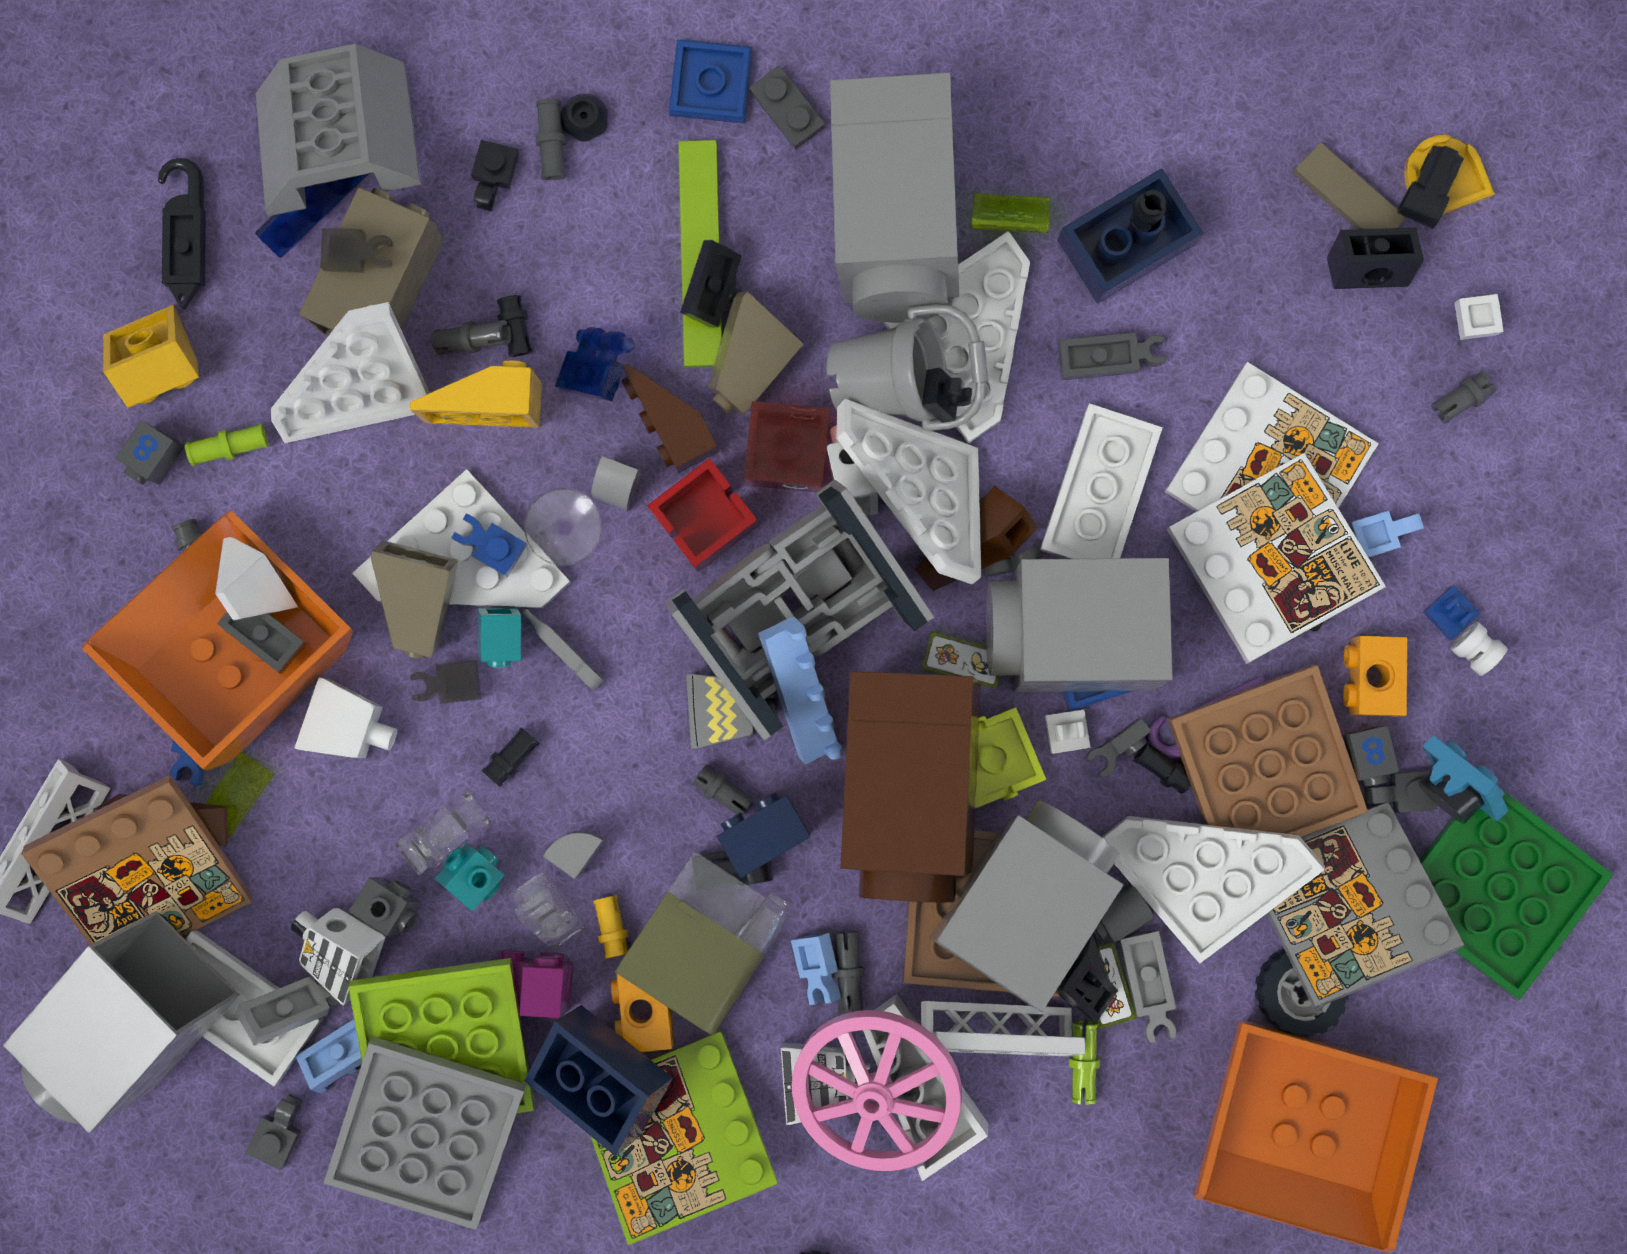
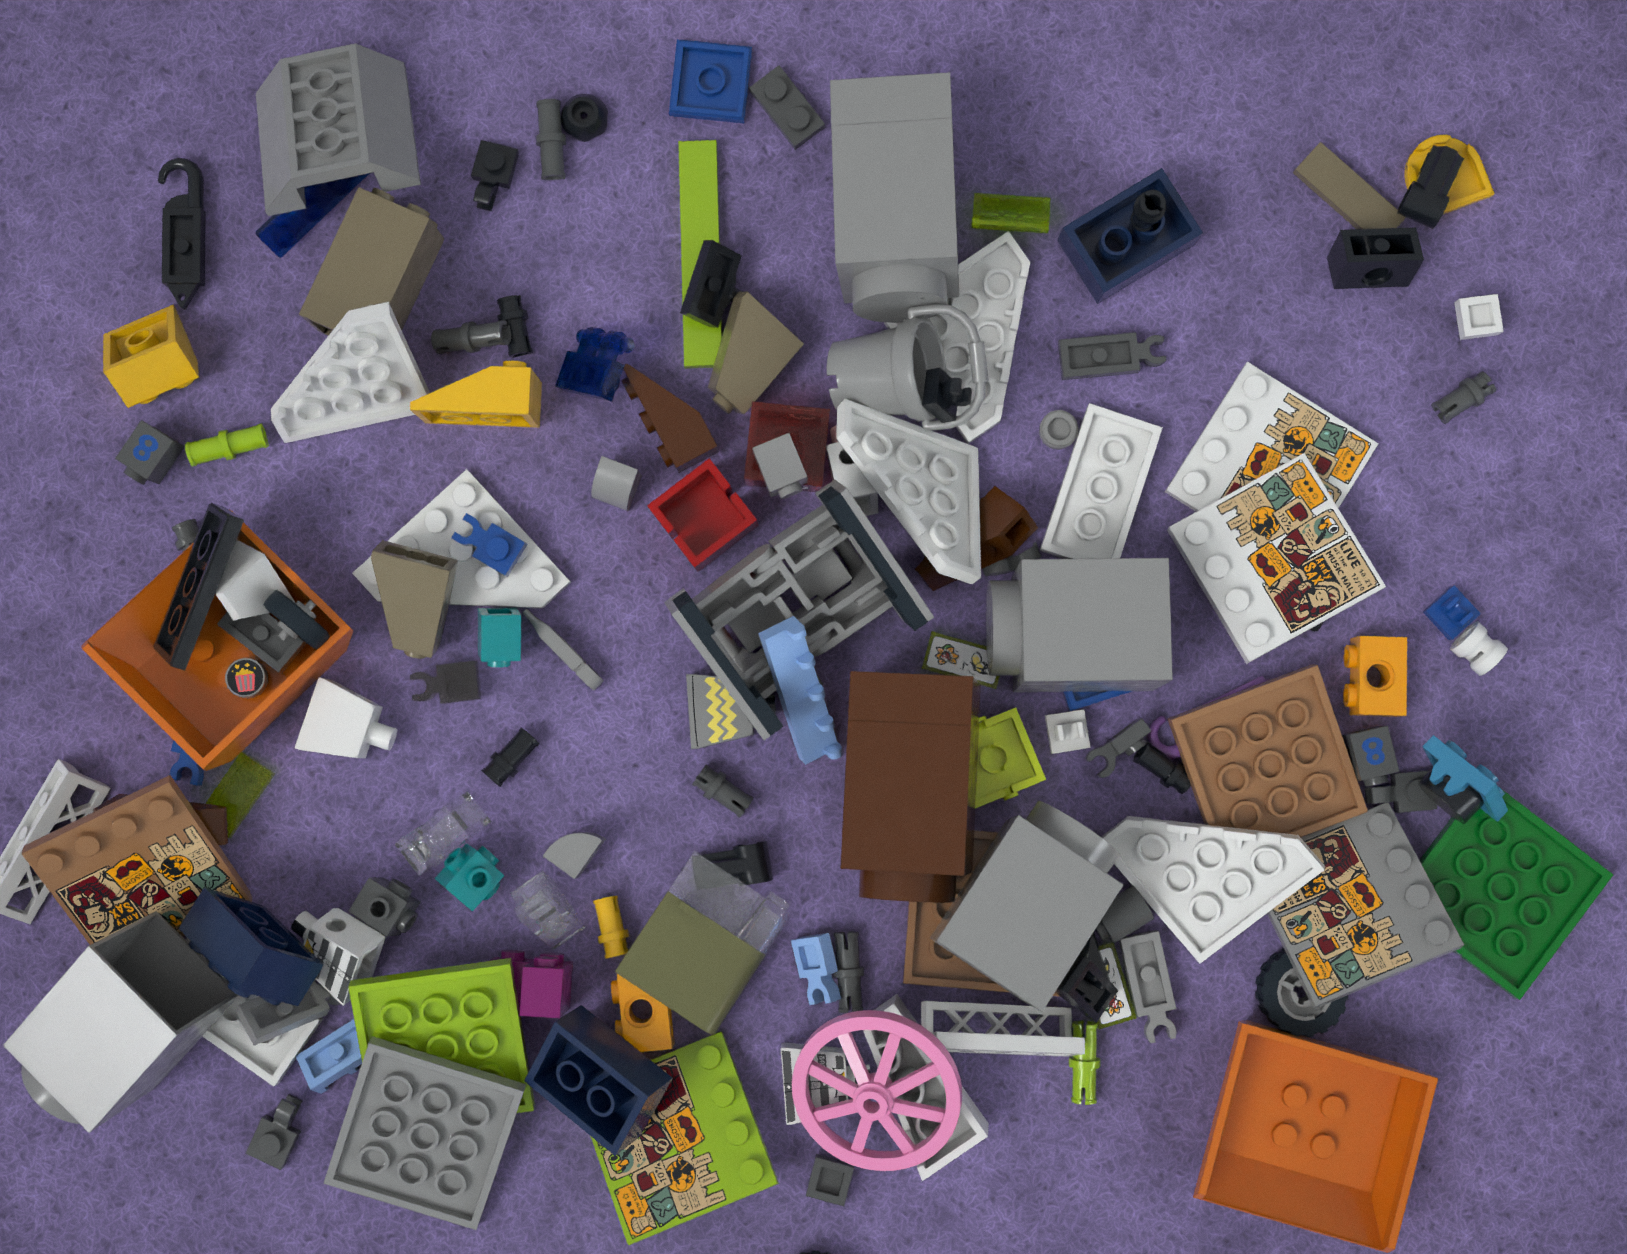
(197, 585): none -> black tile
(246, 678): none -> tile
(250, 948): none -> dark blue brick
(296, 619): none -> black wheel
(347, 250): clear smoke plate -> none
(549, 512): clear dish -> none
(762, 835): dark blue brick -> none
(780, 466): none -> light grey brick
(829, 1180): none -> dark grey plate
(1058, 429): none -> light grey tile
(1380, 534): light blue plate -> none

